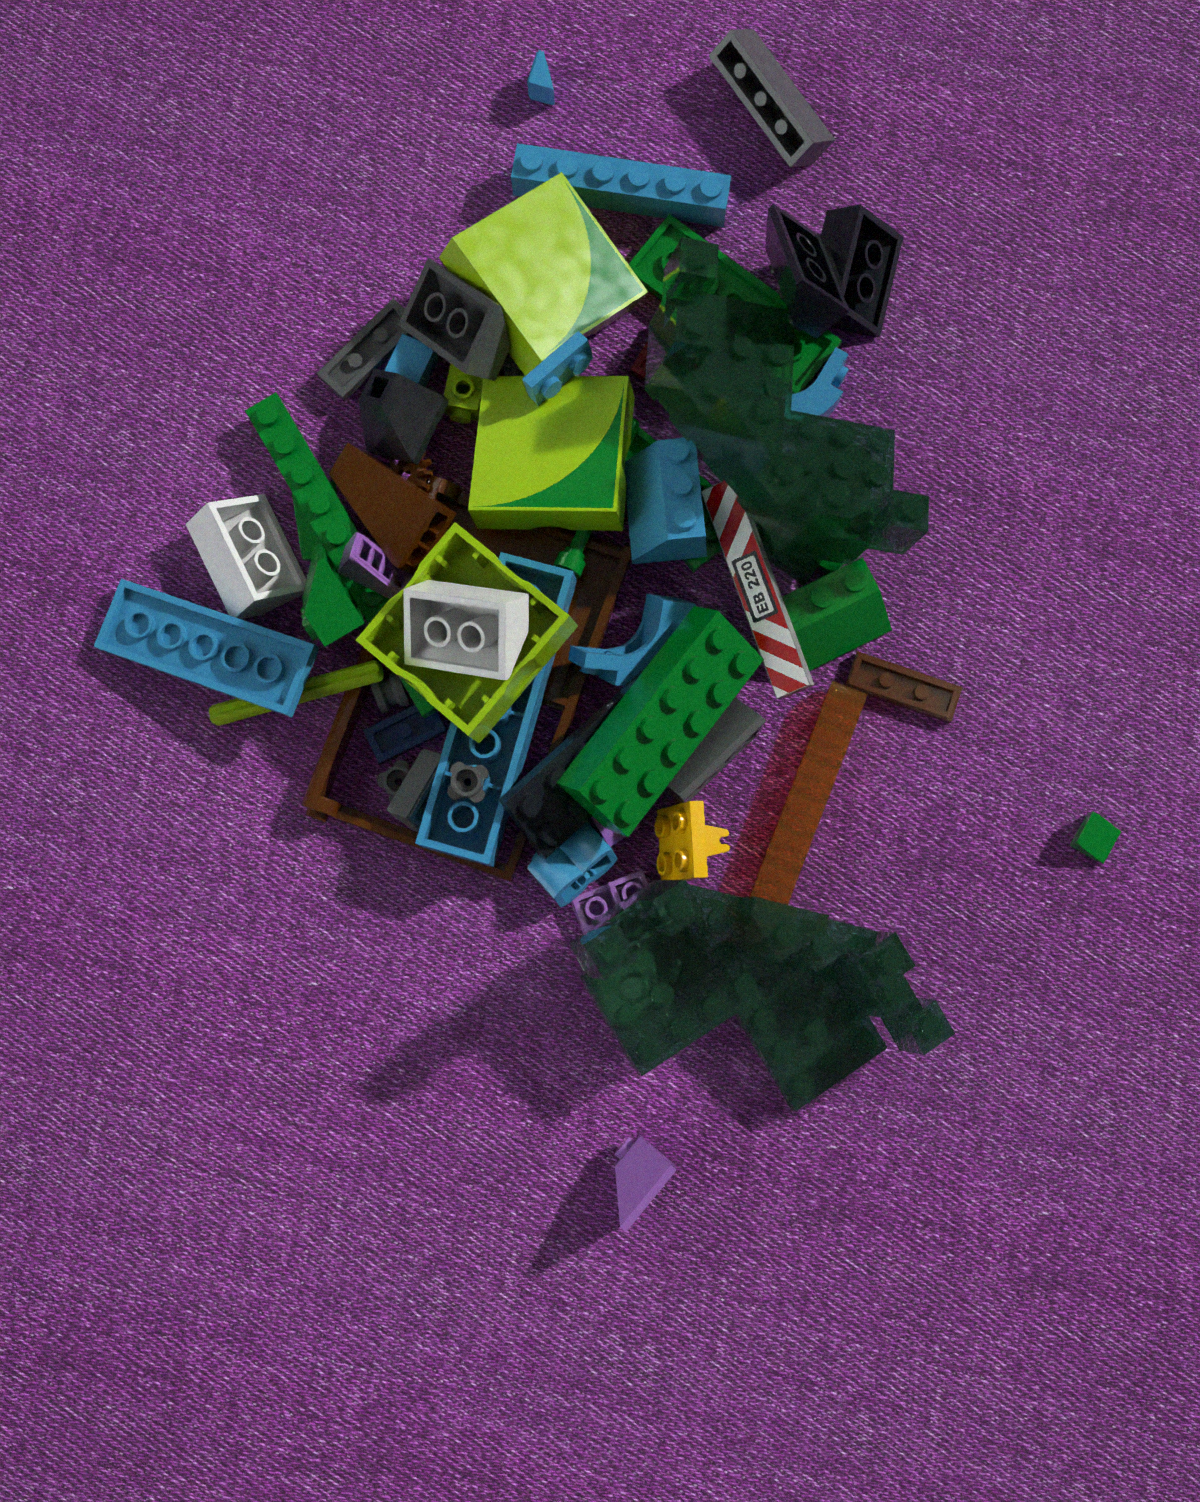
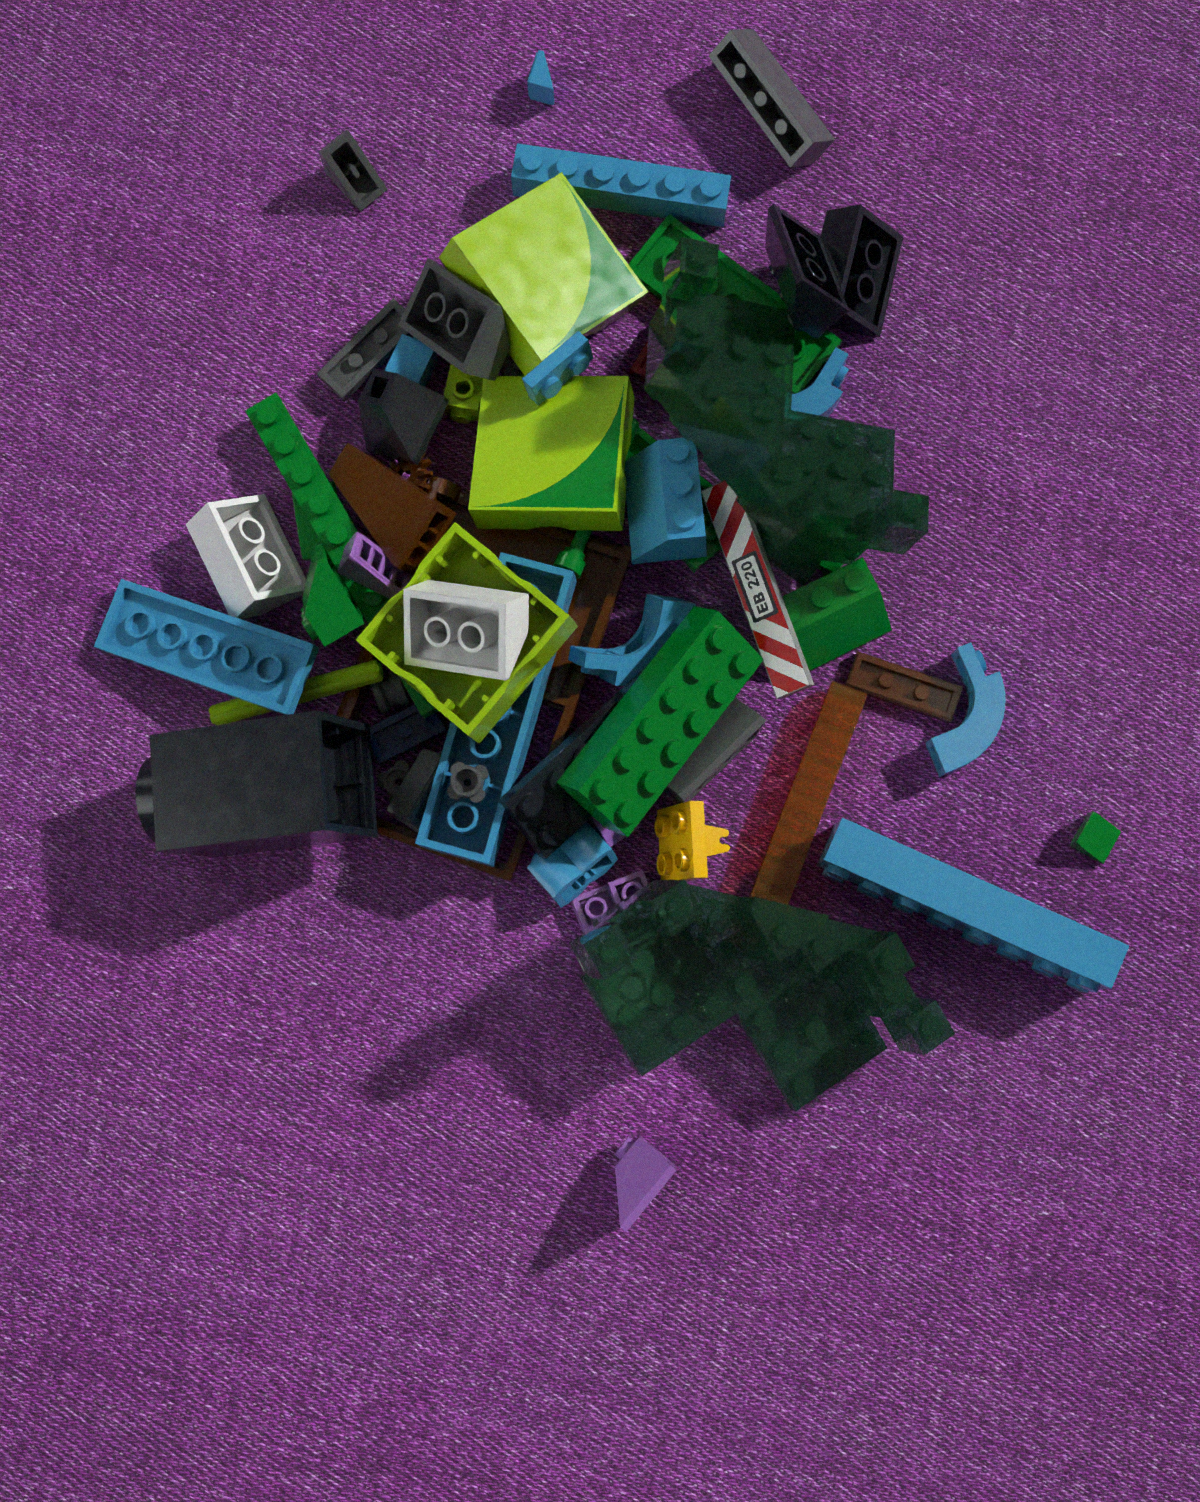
(258, 786): none -> black container
(351, 170): none -> dark grey slope
(972, 906): none -> dark azure brick
(983, 717): none -> dark azure arch

